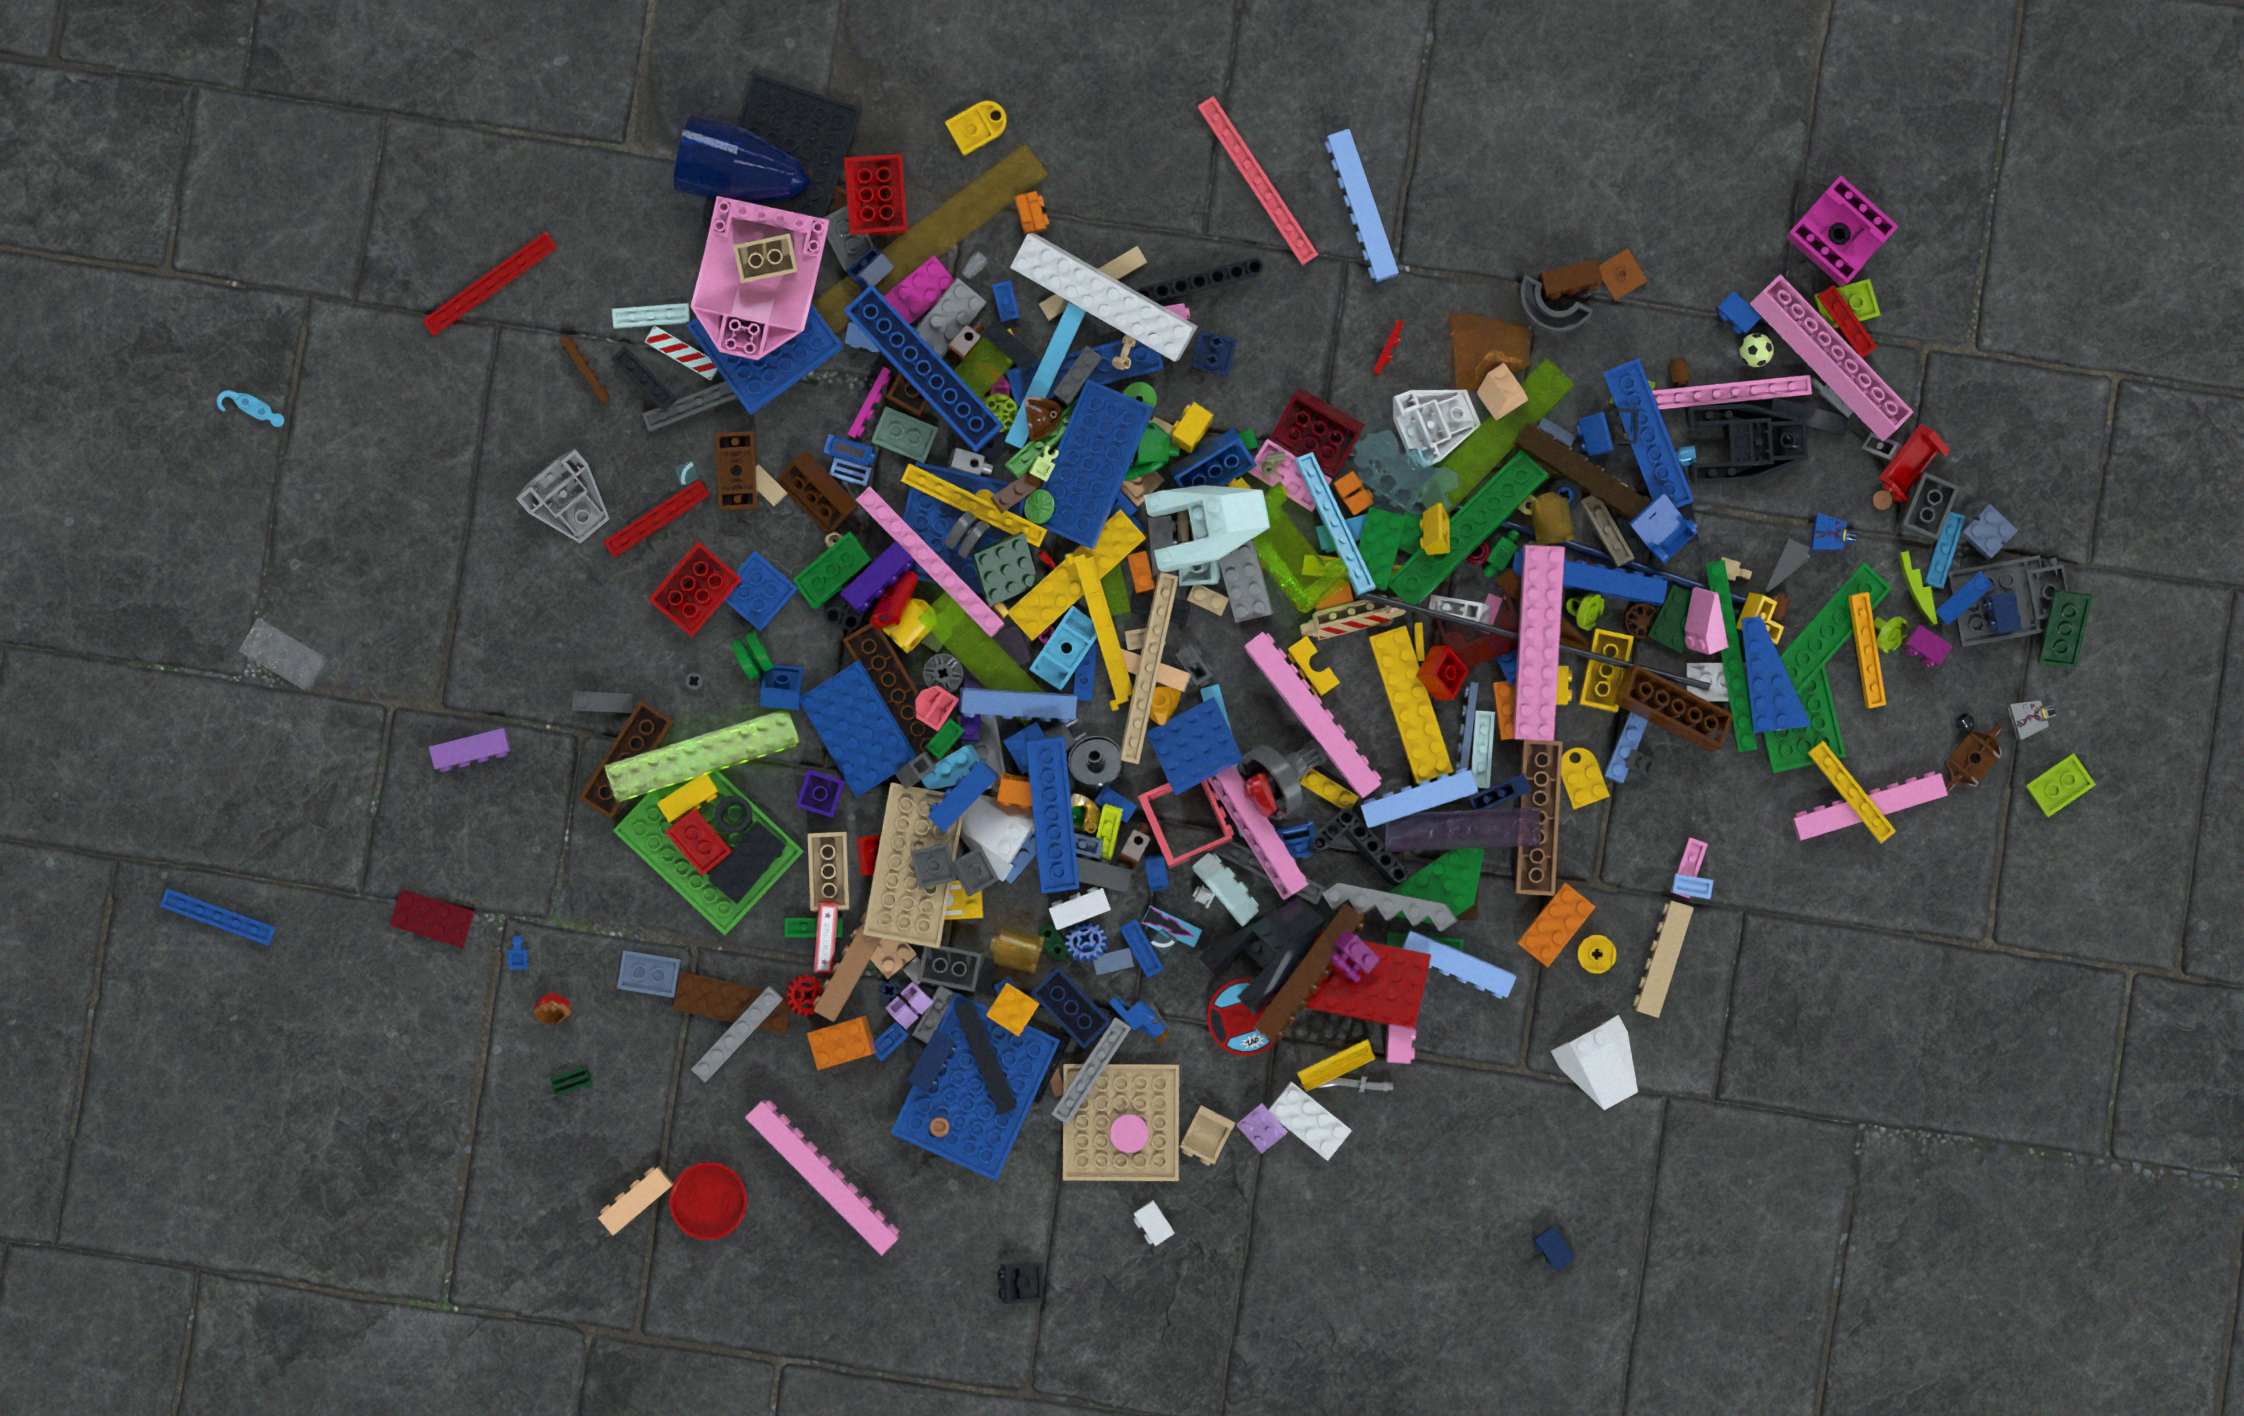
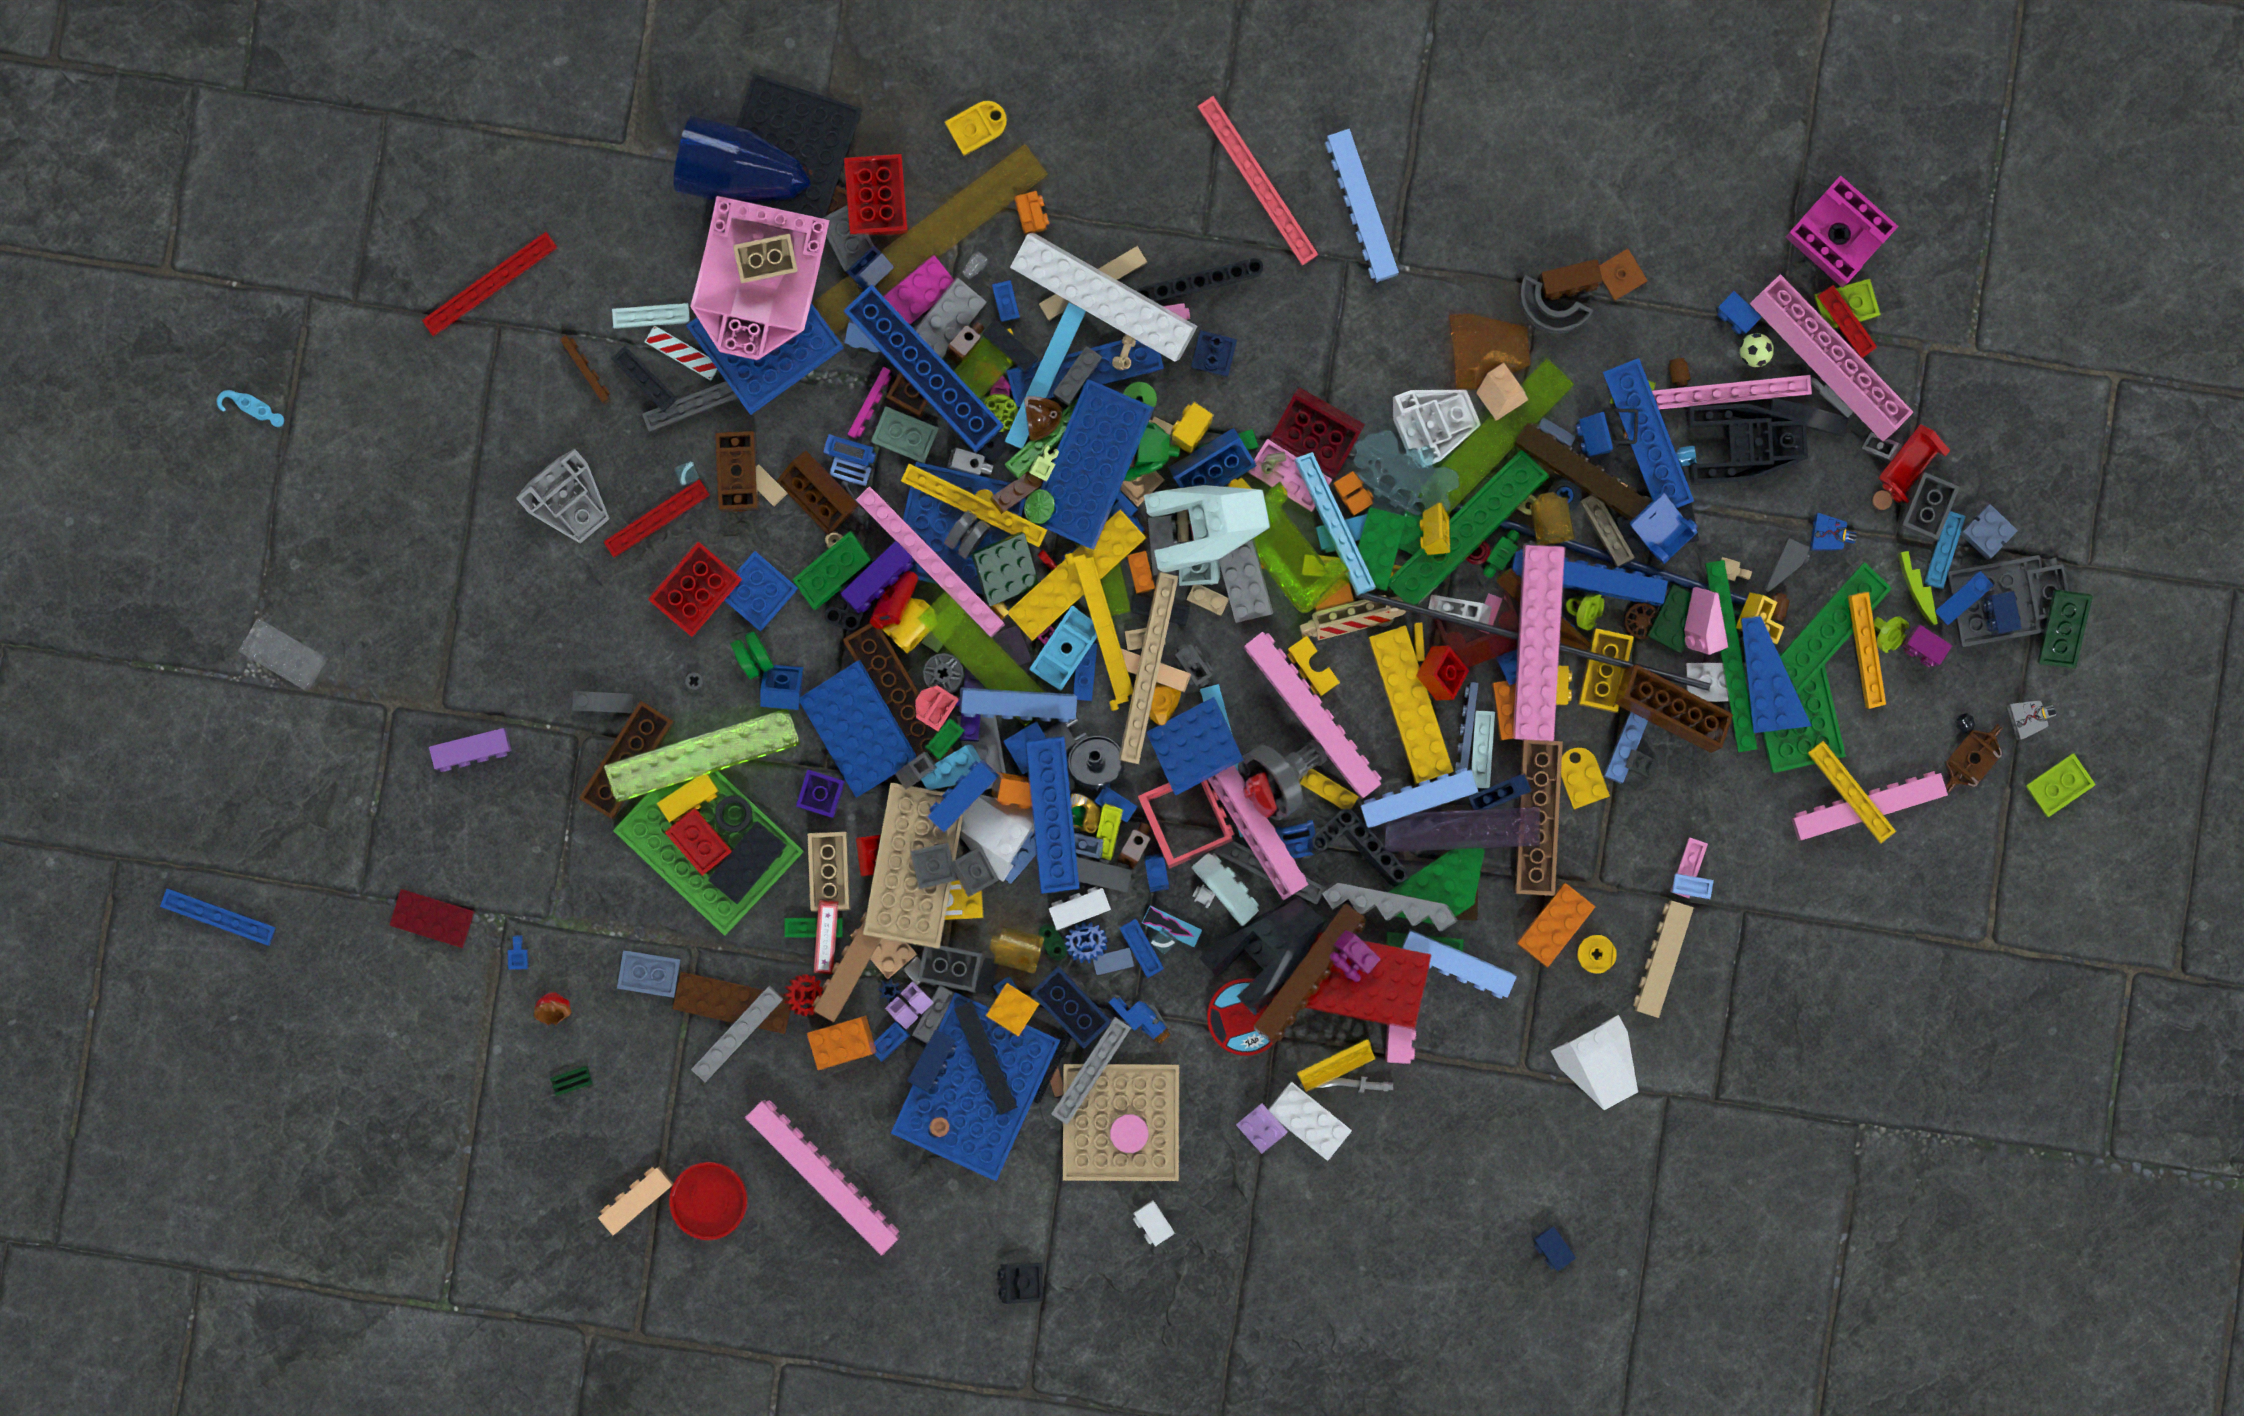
(1206, 1135): tan panel -> none
(1386, 356): red plate -> none

